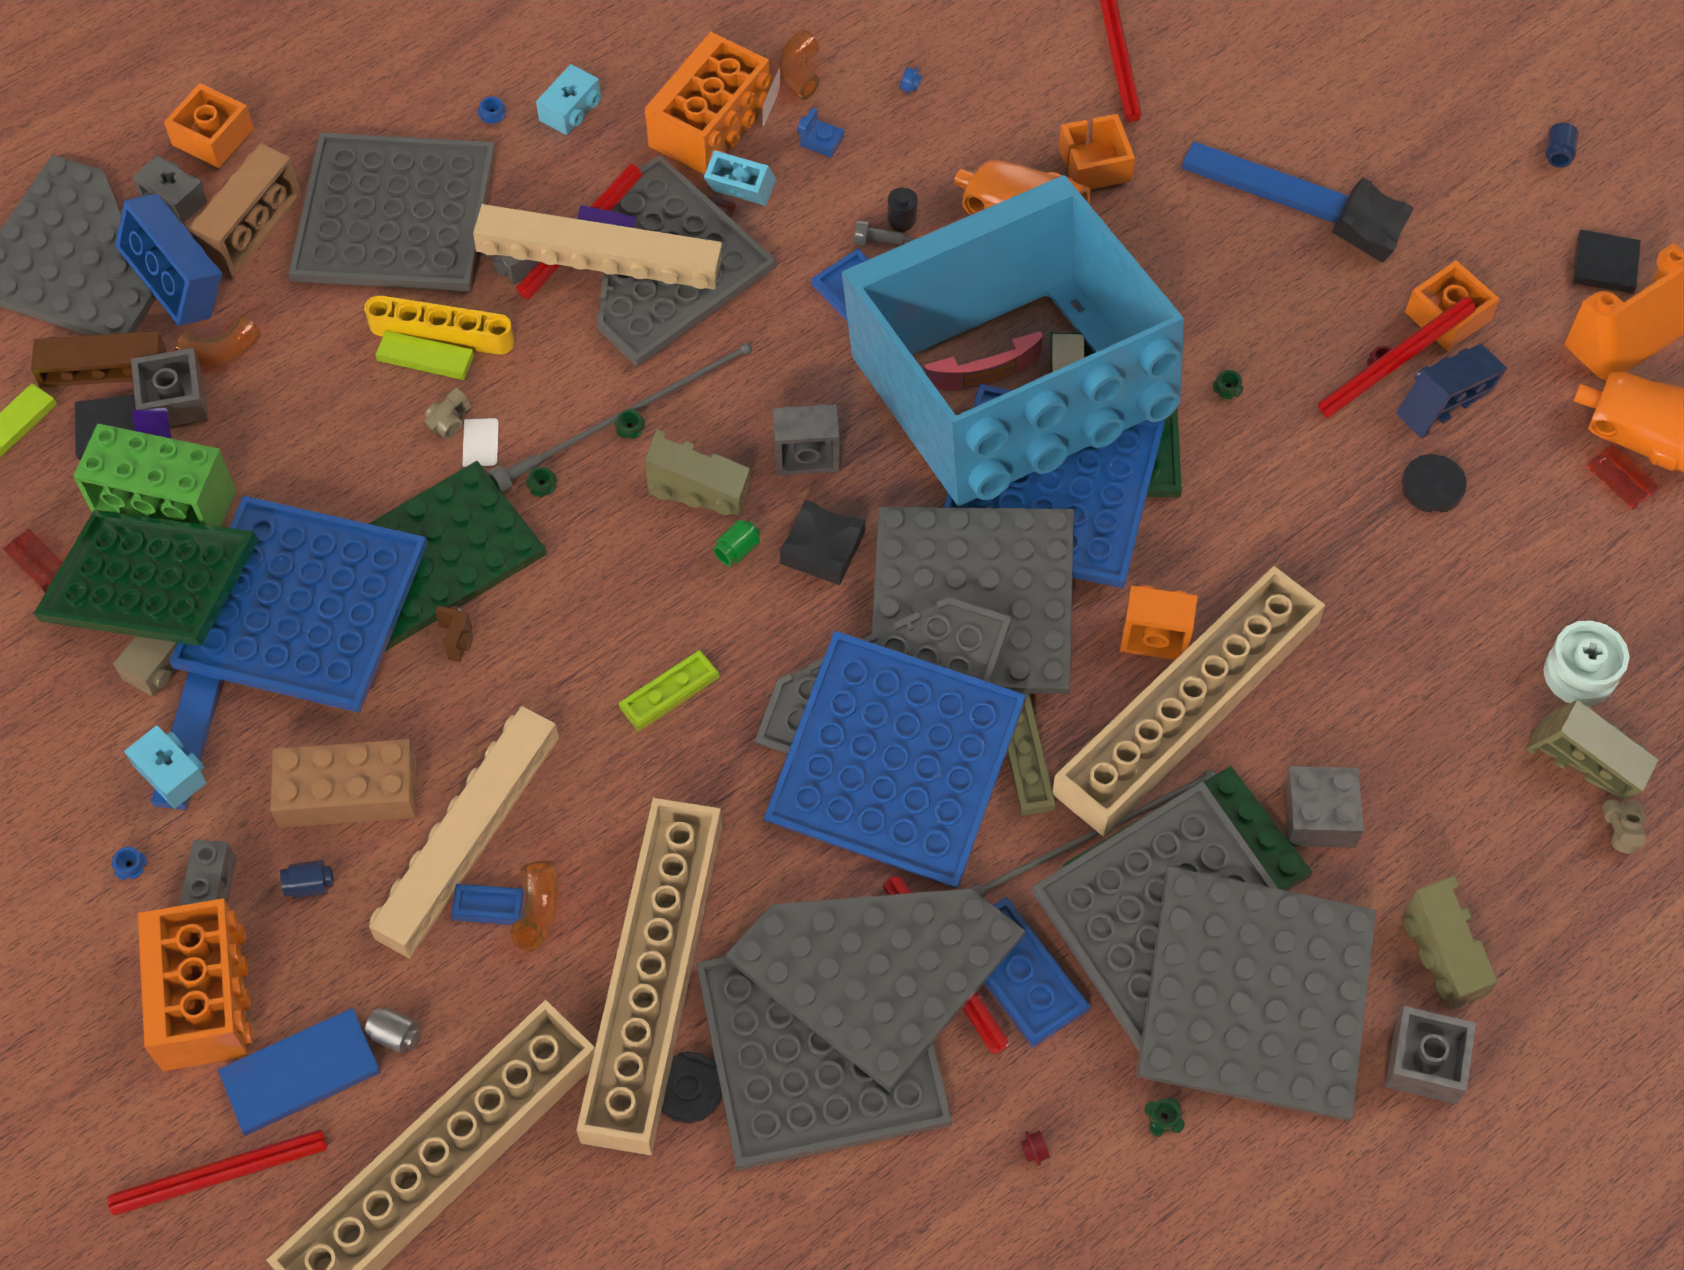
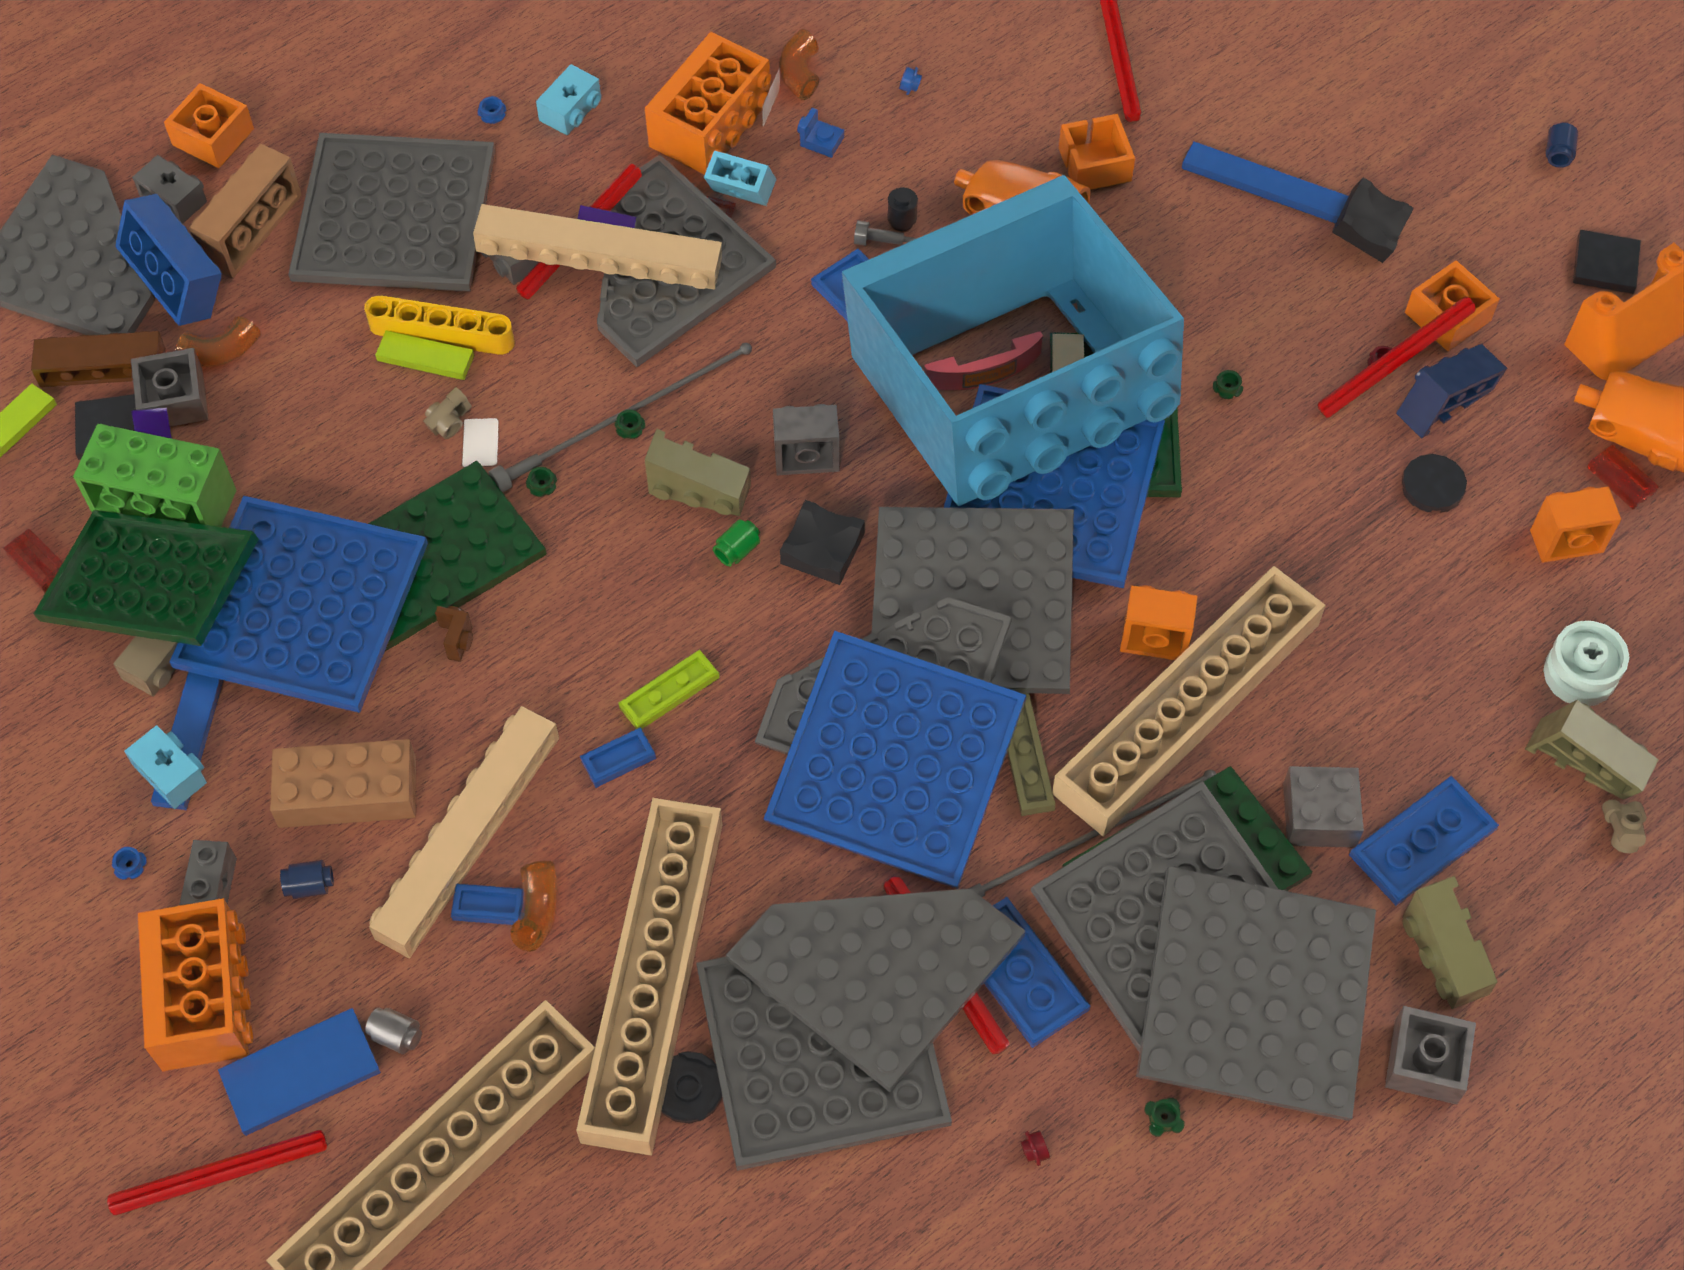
(618, 757): none -> blue tile
(1423, 840): none -> blue tile
(1575, 523): none -> orange brick

